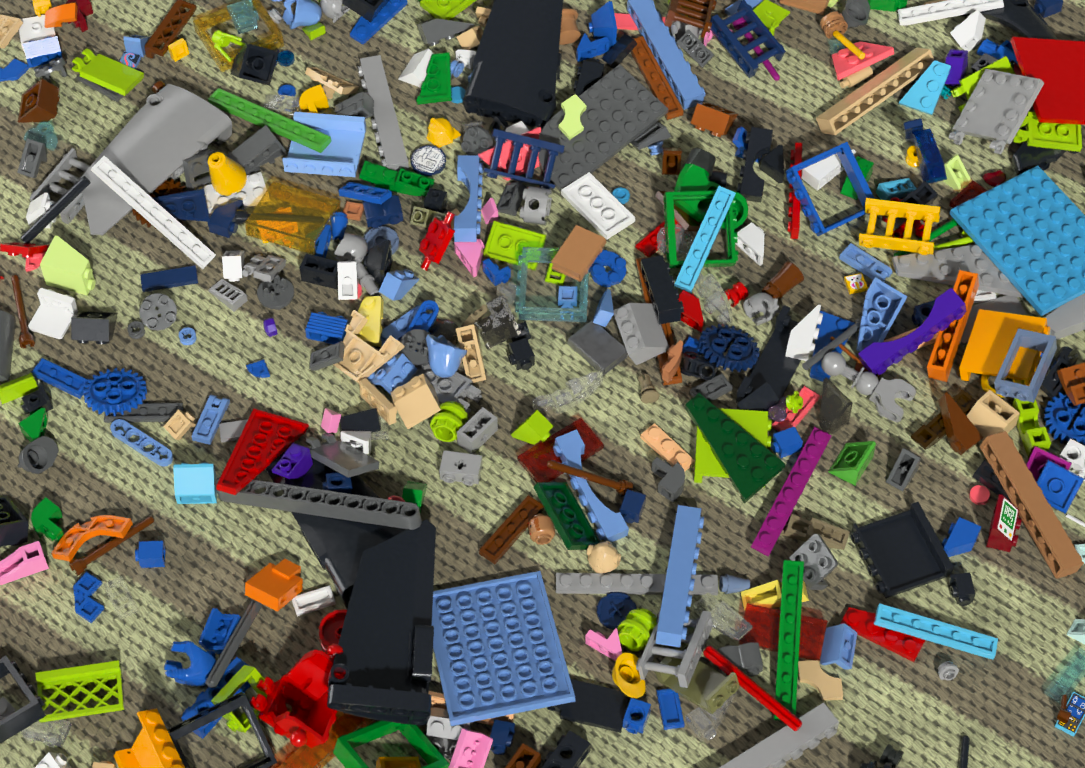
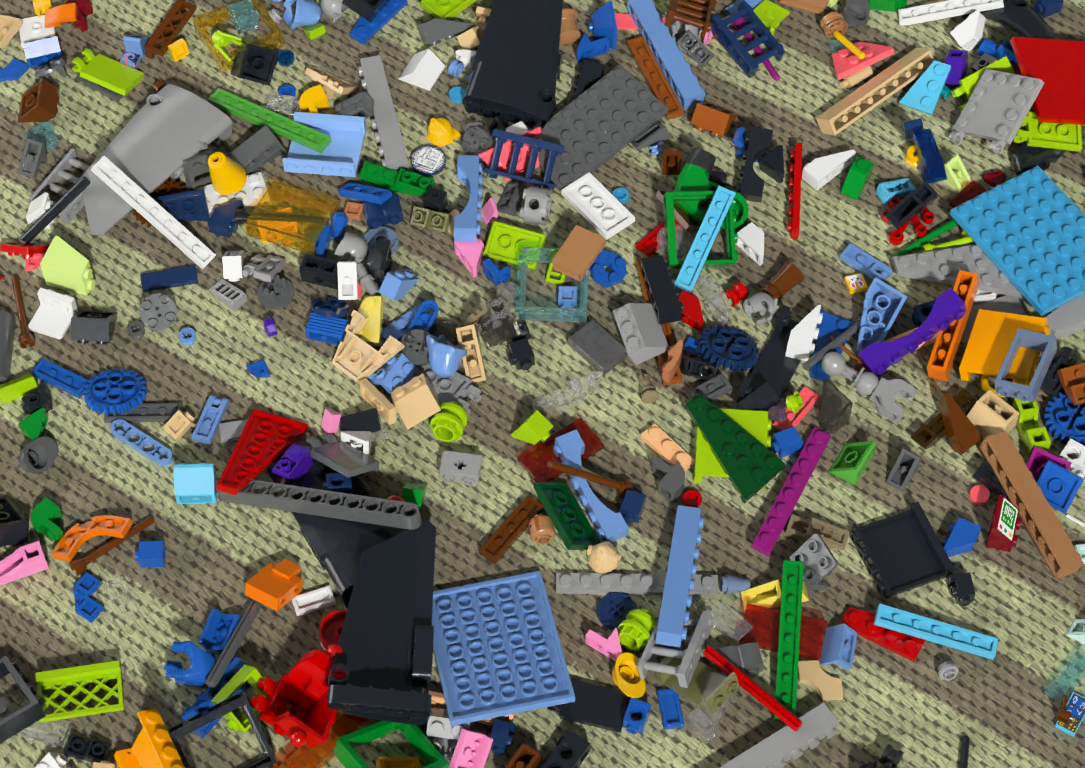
(85, 749): none -> black slope
(327, 356): dark grey plate -> none
(330, 307): none -> dark blue tile
(436, 240): red plate -> none
(438, 80): green wing -> none
(477, 430): light grey brick -> none
(573, 110): yellowish green tile -> none
(604, 309): medium blue slope -> none
(619, 51): black slope -> none
(691, 498): none -> red tile
(855, 176): blue window -> none
(902, 210): yellow fence -> none

